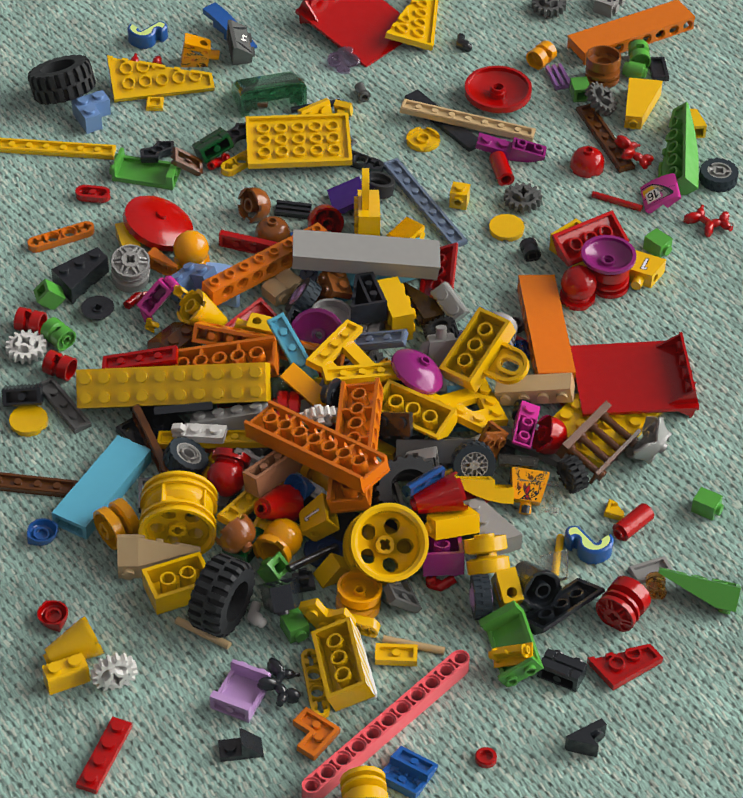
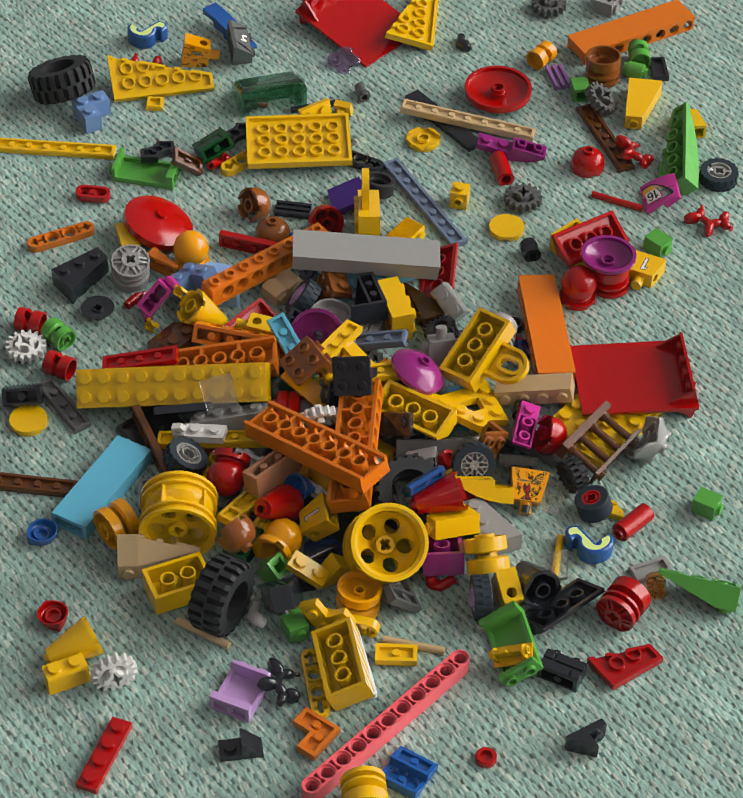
(49, 294): bright green brick -> none
(218, 393): none -> clear piece
(305, 360): none -> dark orange bracket
(307, 569): none -> yellow plate
(352, 375): none -> black bracket
(444, 458): none -> red tile
(593, 503): none -> black wheel

